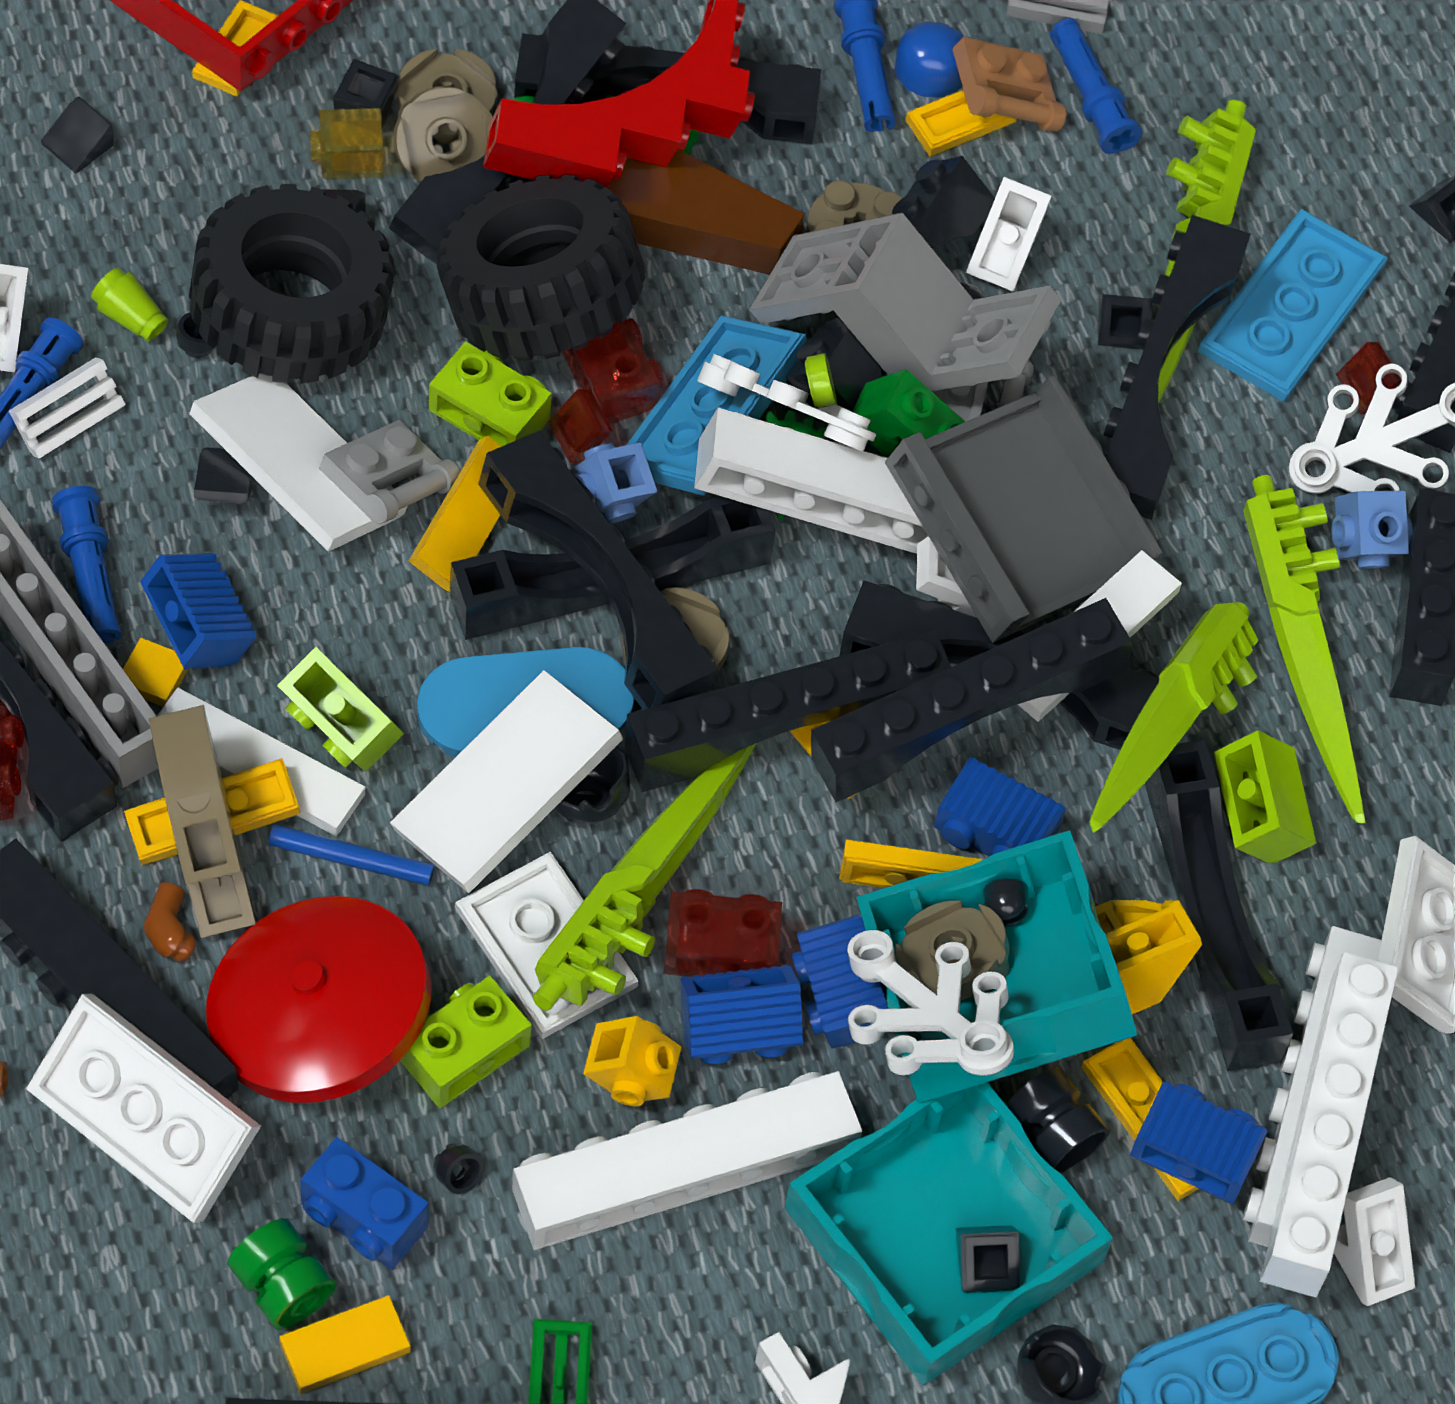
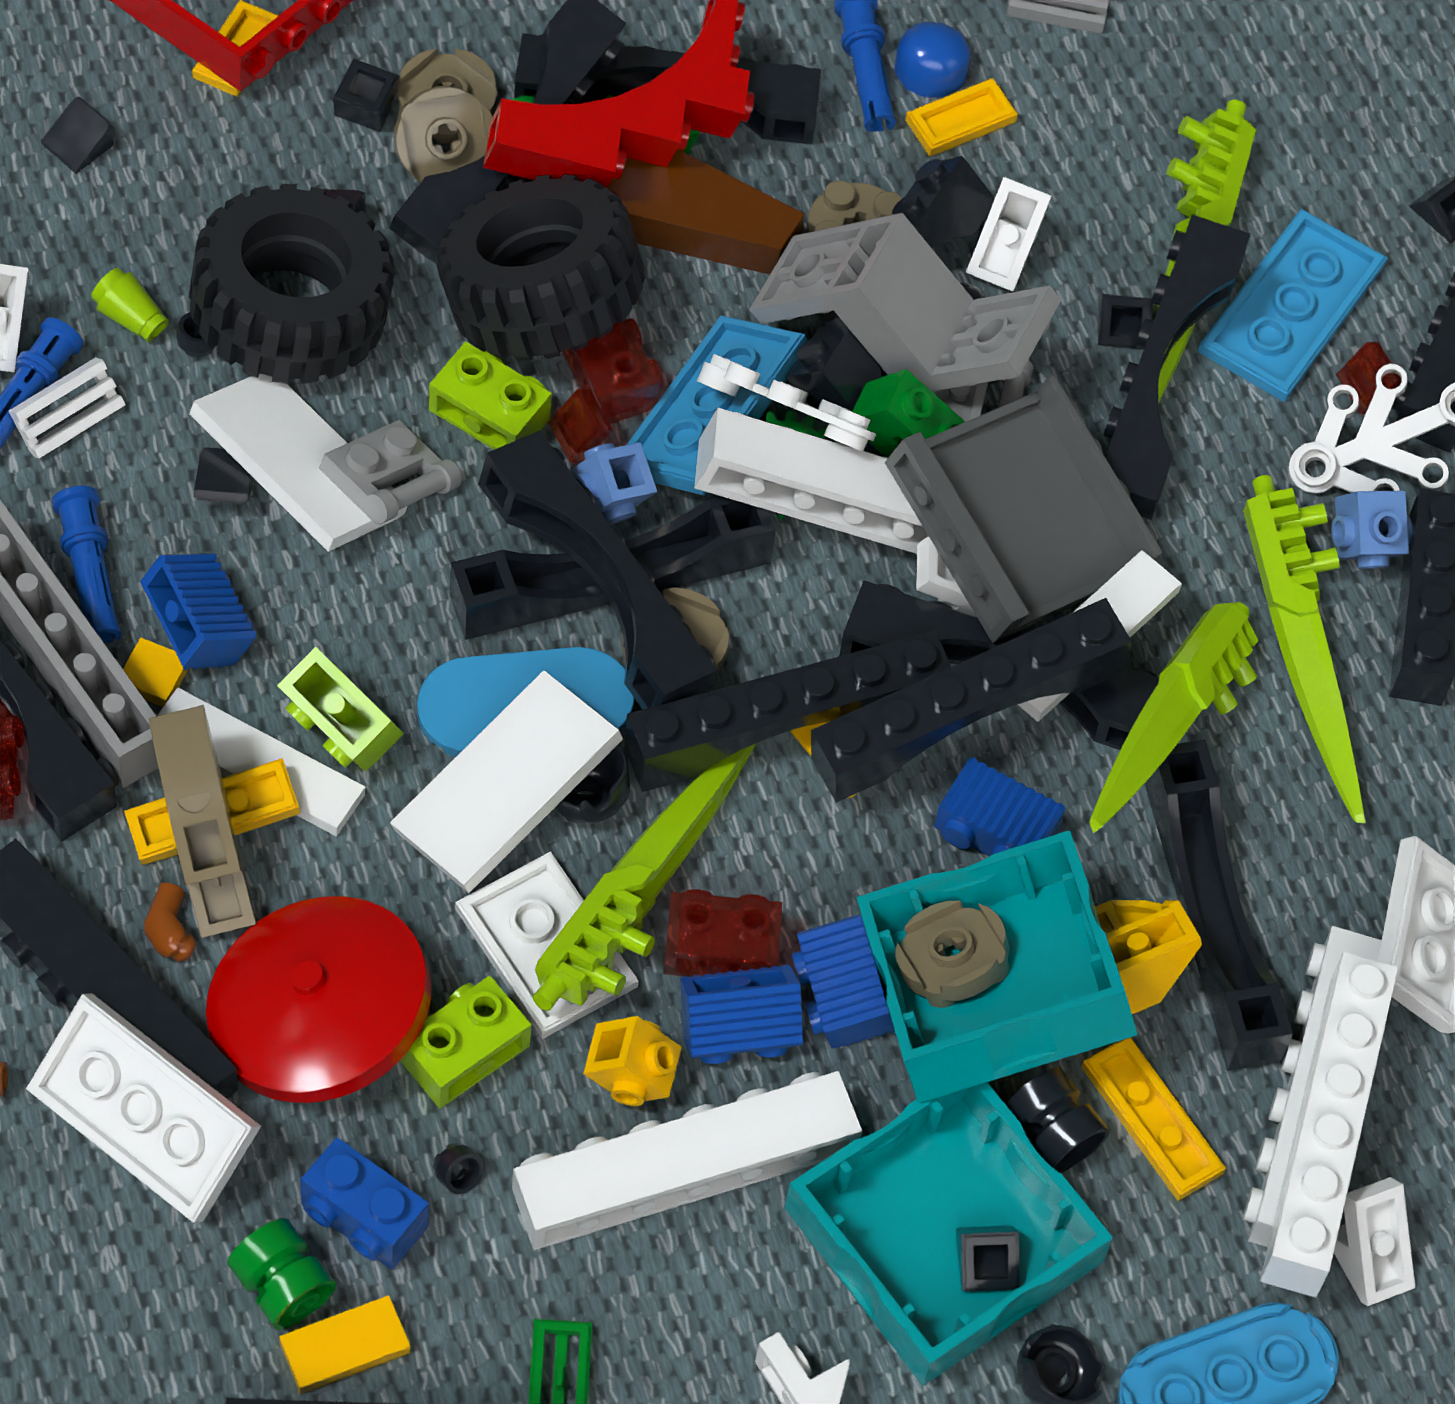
(348, 143): clear yellow brick -> none
(351, 855): blue bar -> none
(460, 522): yellow tile -> none
(820, 381): lime tile -> none
(889, 865): yellow tile -> none
(977, 1046): white plant -> none
(1007, 83): medium nougat plate -> none
(1007, 899): black hinge -> none
(1102, 102): blue pin -> none
(1199, 1141): blue brick -> none
(1264, 797): lime brick -> none

